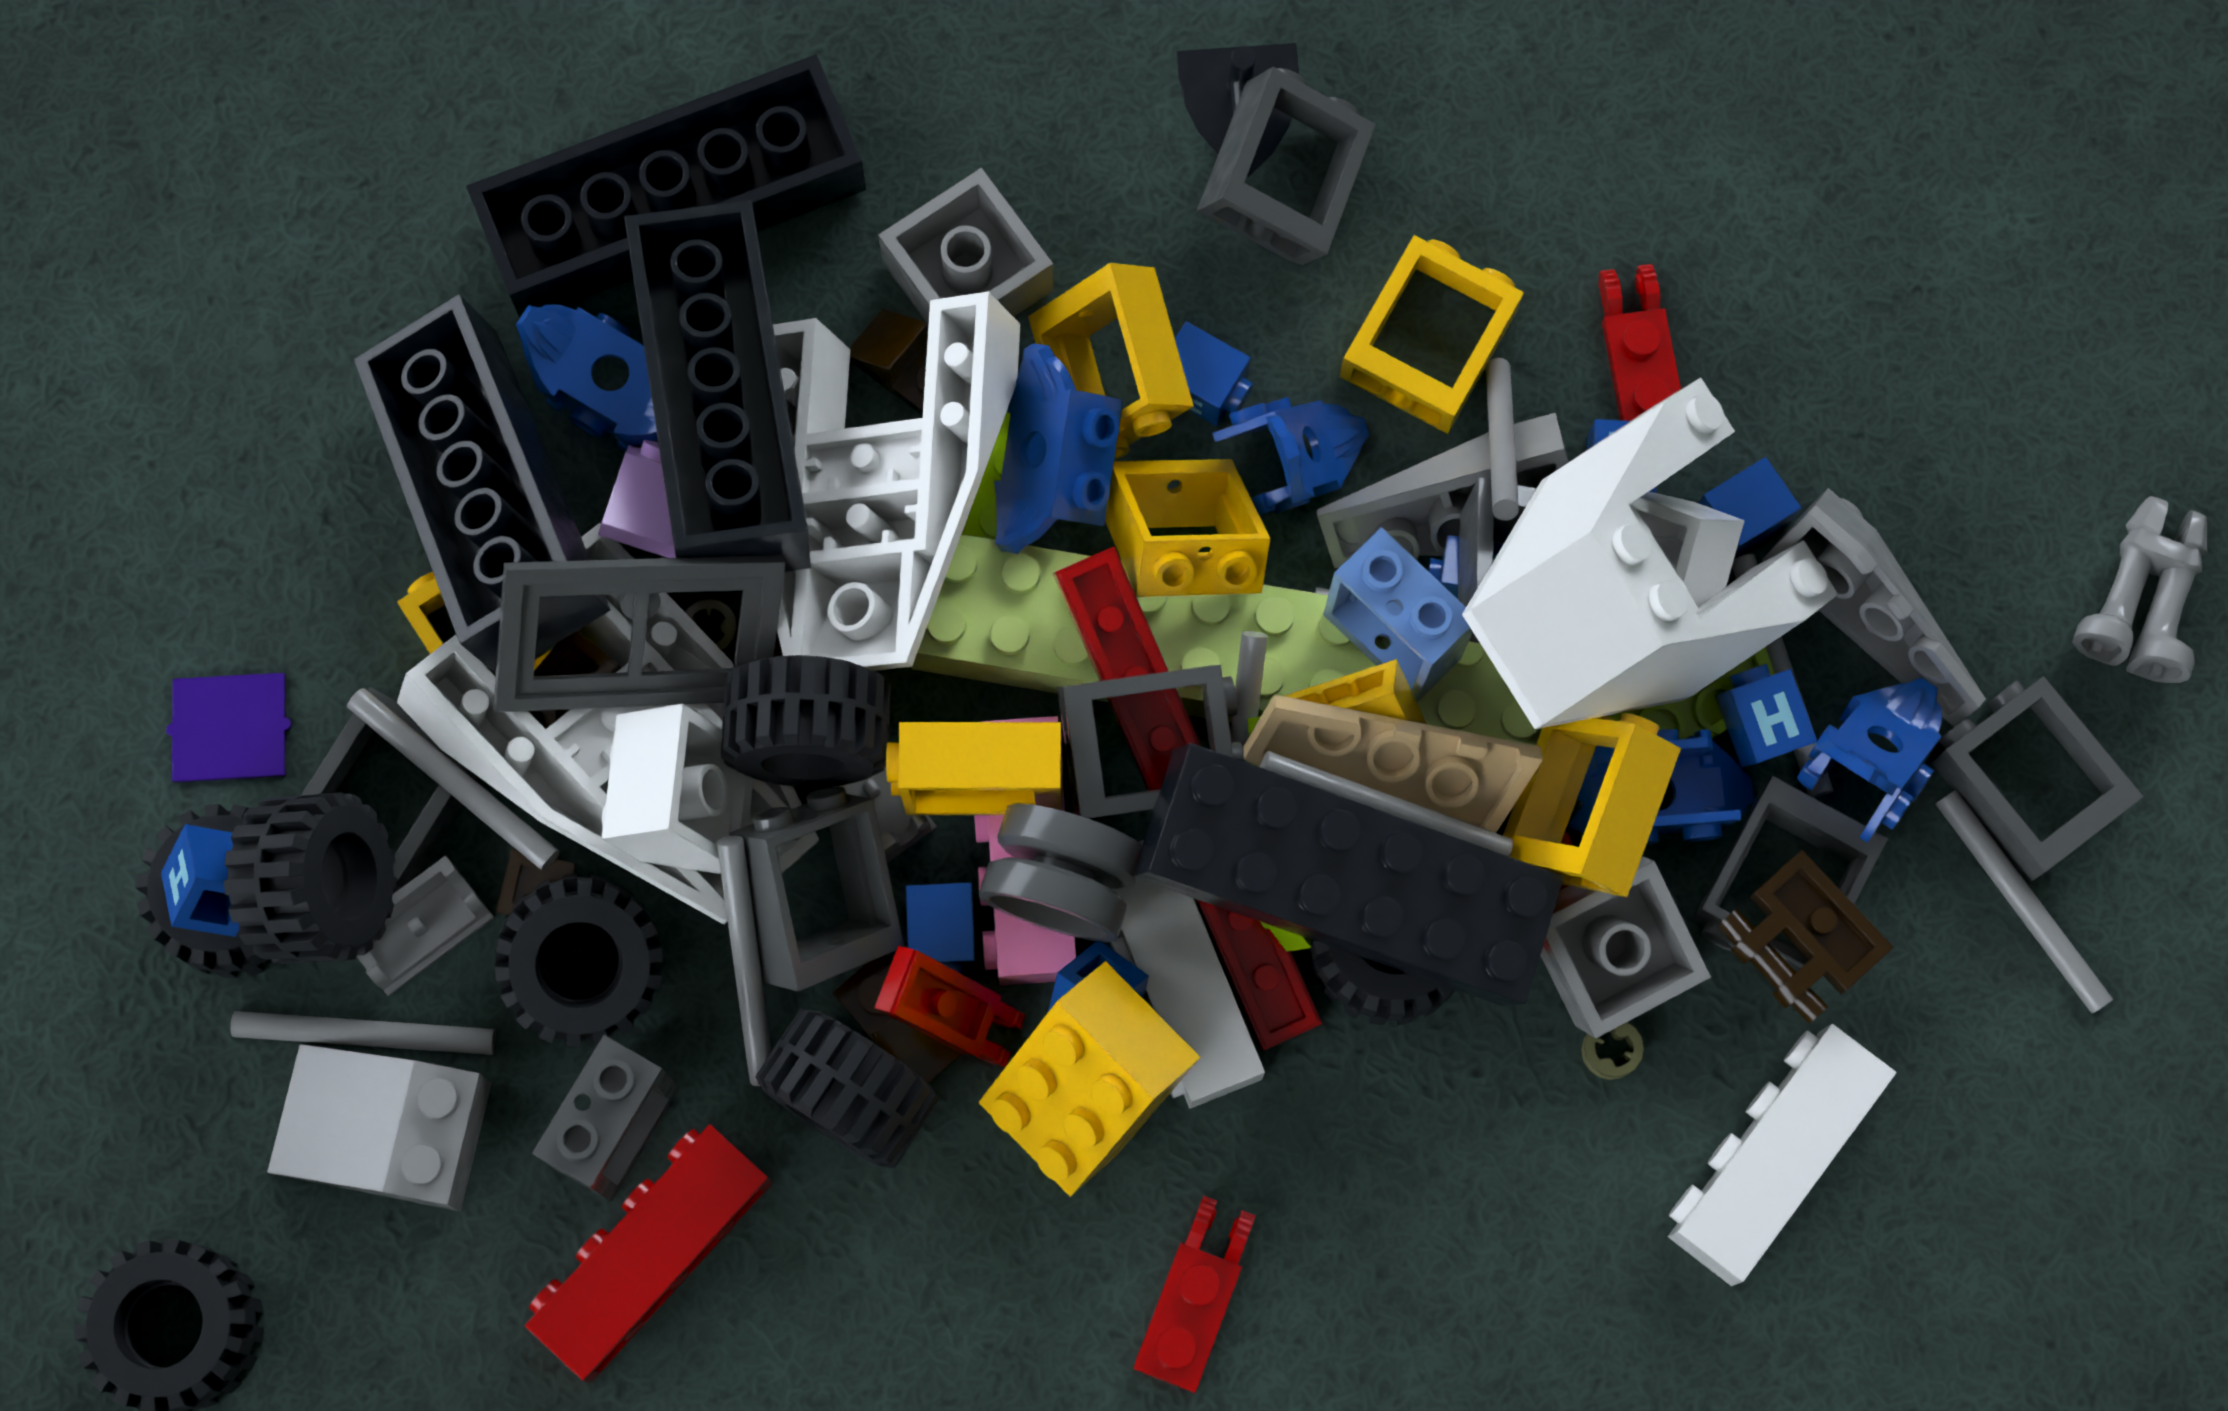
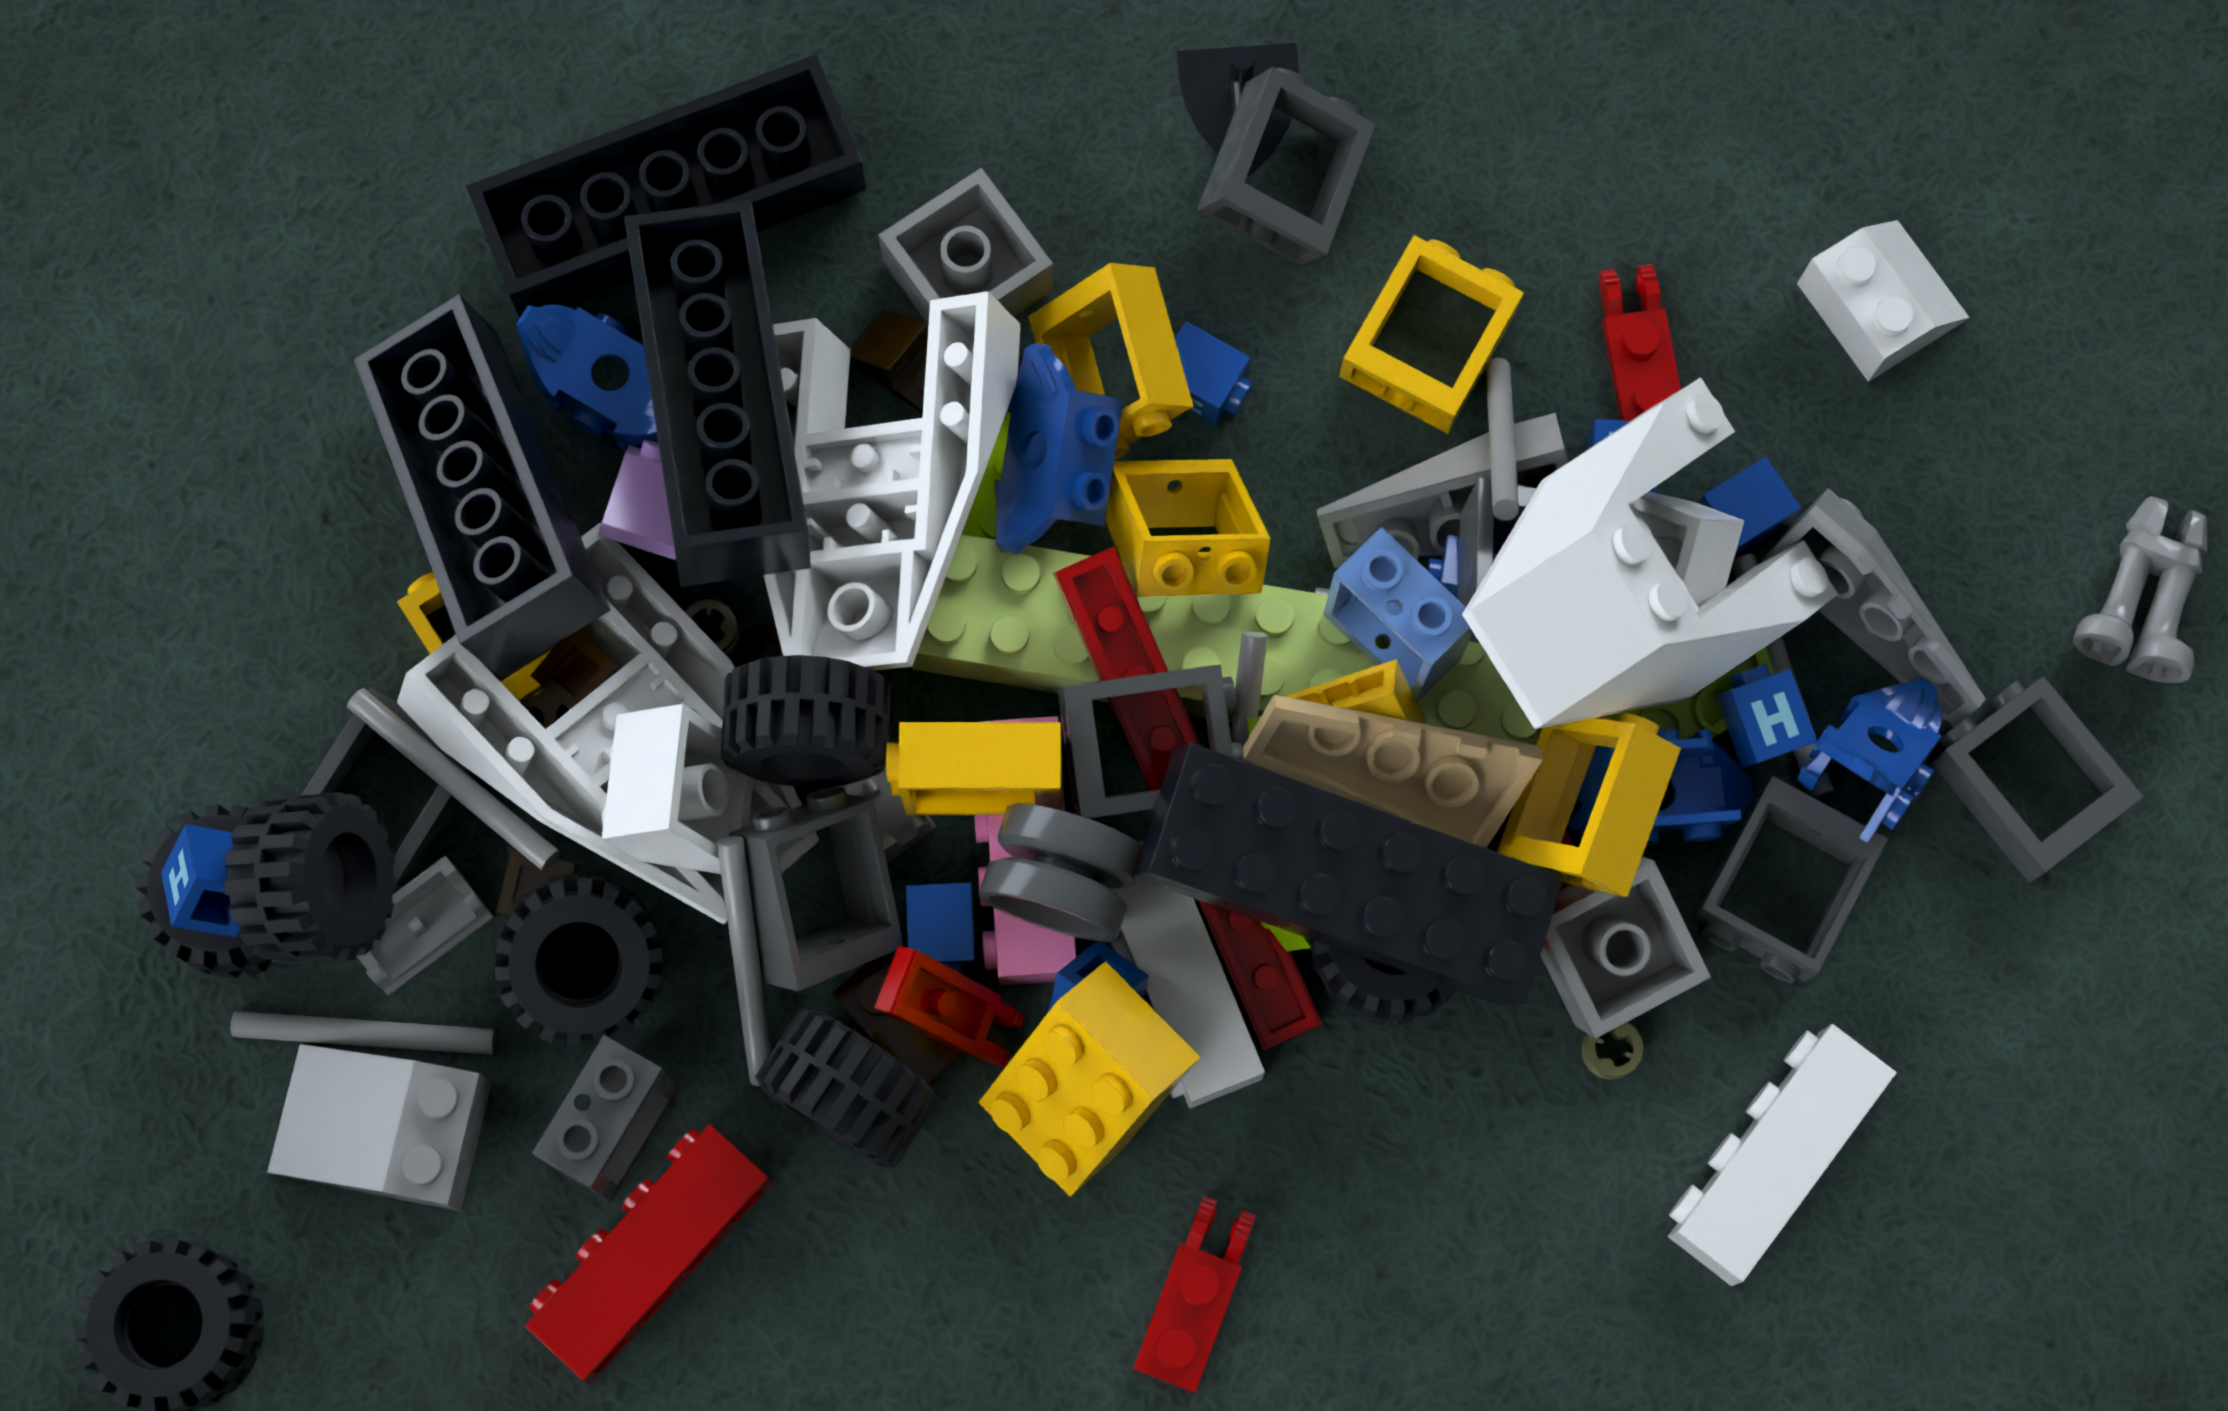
(229, 727): dark purple piece -> none
(638, 589): dark grey door -> none
(1334, 441): blue piece -> none
(1386, 803): light grey bar -> none
(1821, 926): dark brown plate -> none
(1880, 297): none -> white slope
(2024, 901): light grey bar -> none

